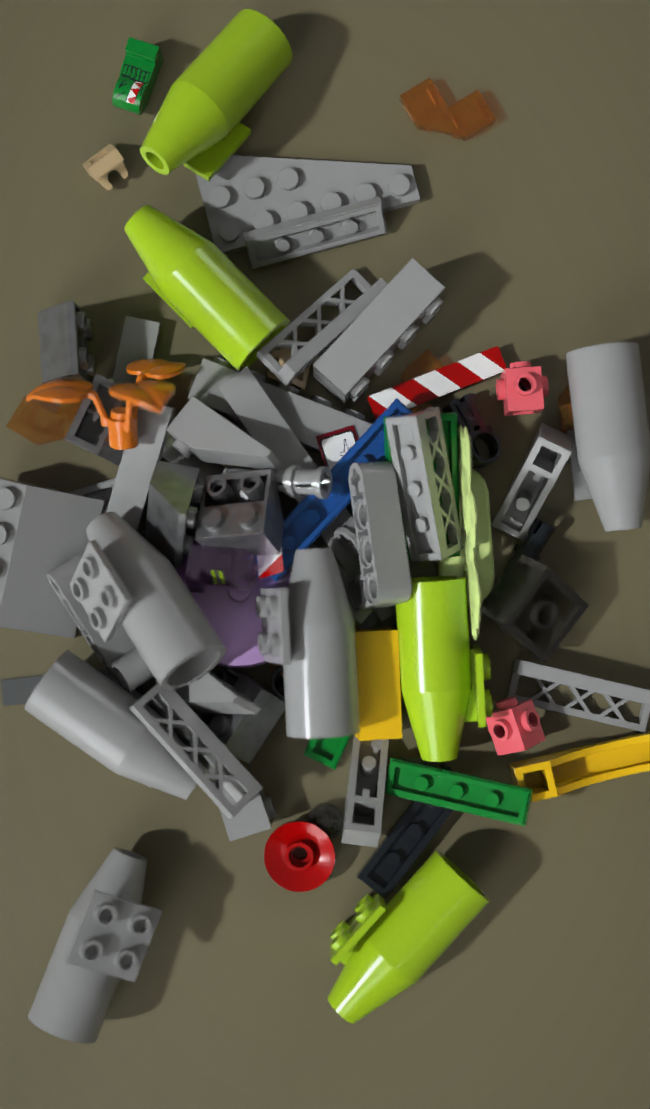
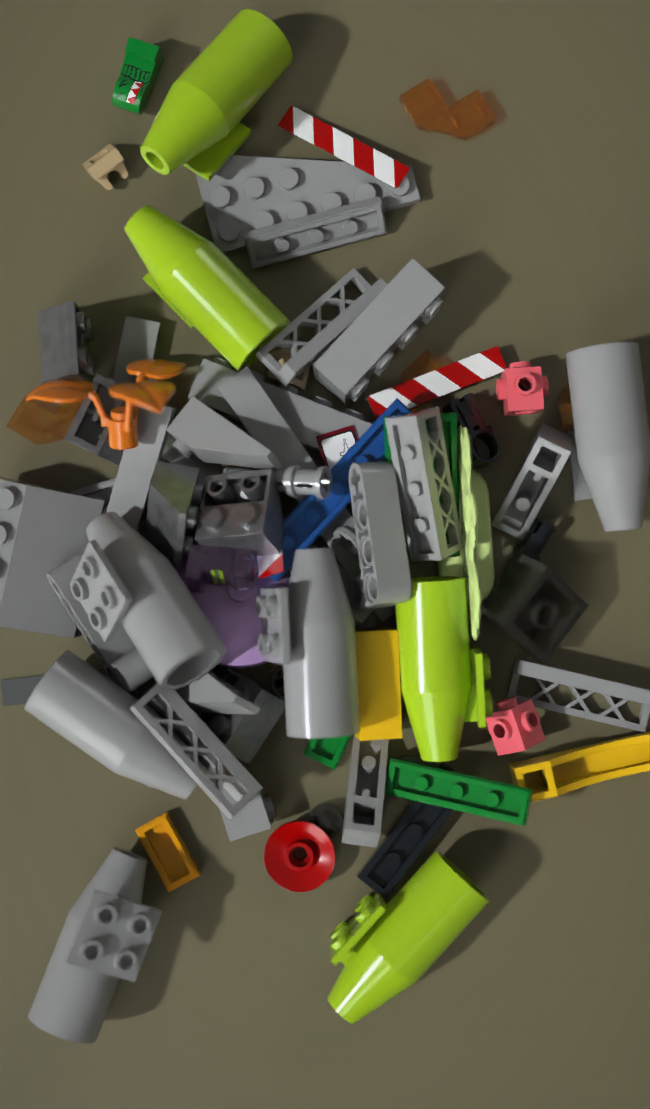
(167, 851): none -> light orange tile
(344, 146): none -> sticker

